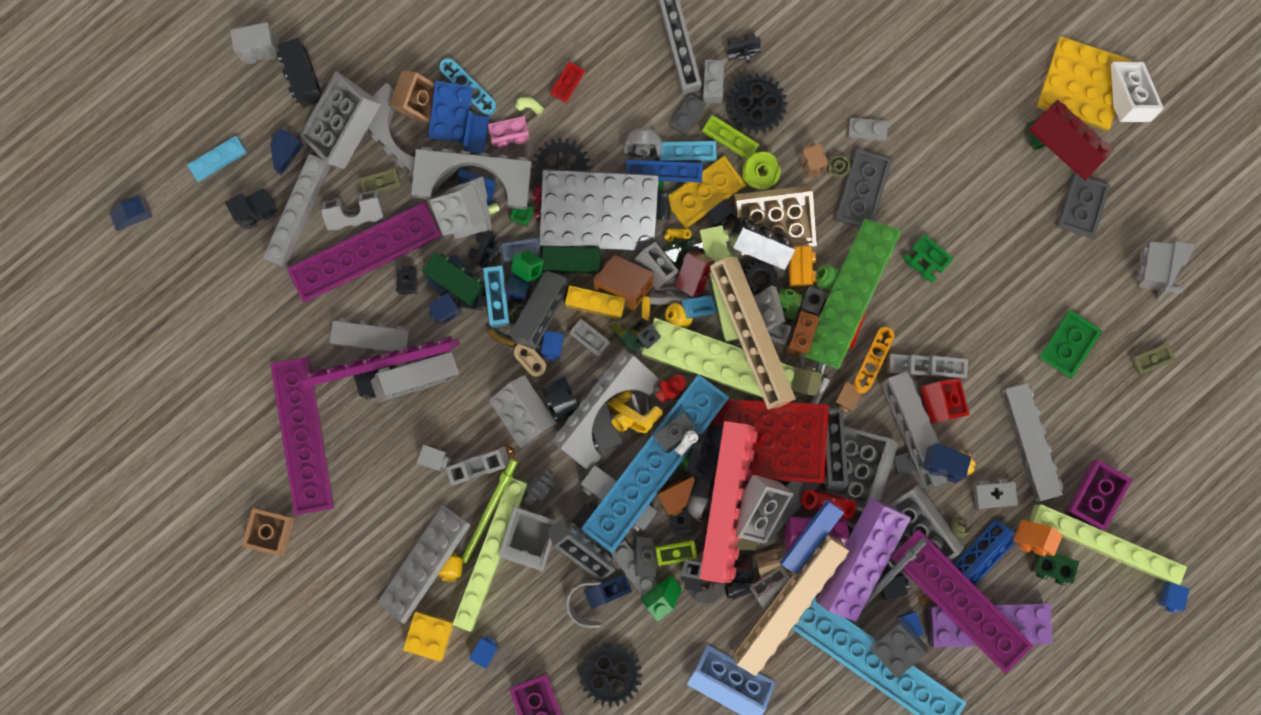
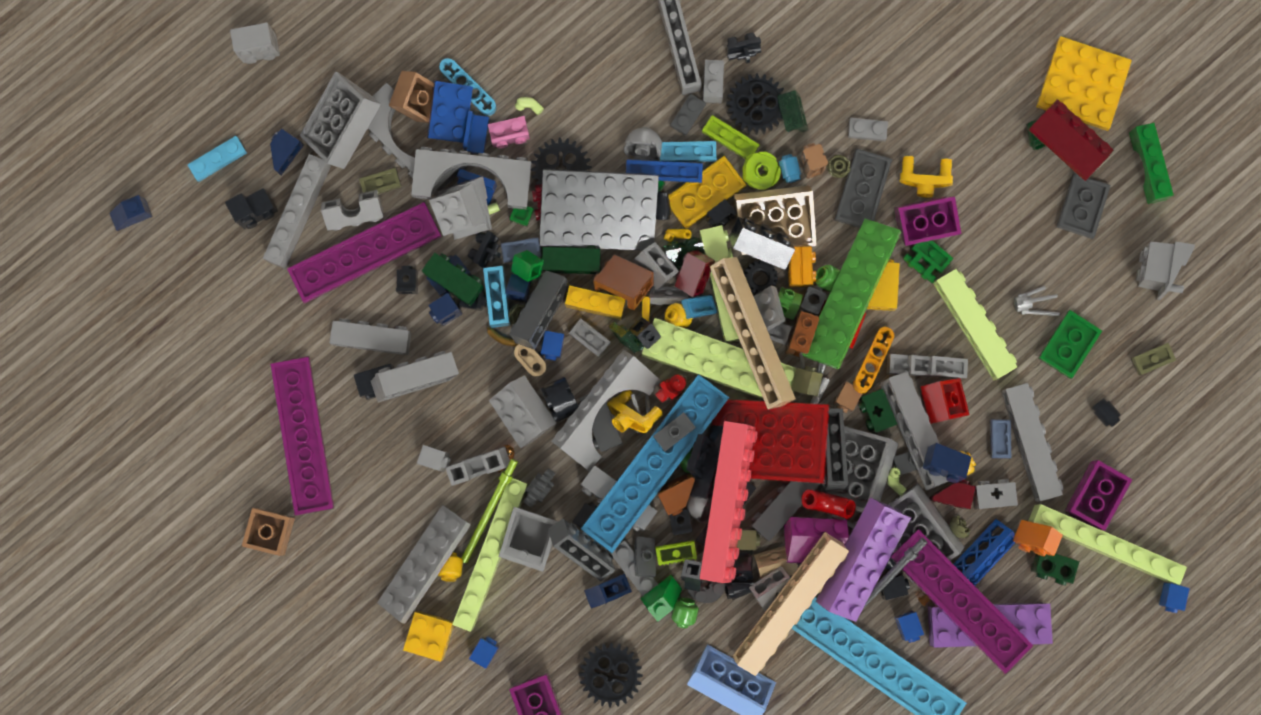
(299, 72): black brick -> none
(375, 362): magenta plate -> none
(567, 82): red plate -> none
(573, 615): light grey piece -> none
(685, 612): none -> bright green head
(689, 438): white arm -> none
(761, 508): light grey slope -> none
(790, 168): none -> dark azure brick
(792, 111): none -> clear green bracket
(812, 537): tile -> none
(884, 419): none -> dark green brick
(886, 293): none -> yellow slope
(893, 481): none -> yellowish green arm
(898, 648): dark grey brick -> none
(926, 183): none -> yellow connector
(928, 220): none -> magenta slope
(955, 495): none -> dark red slope
(975, 324): none -> yellowish green brick
(1000, 439): none -> sand blue plate
(1023, 303): none -> light grey plant
(1106, 413): none -> black brick
(1134, 92): white slope -> none
(1147, 145): none -> green arch

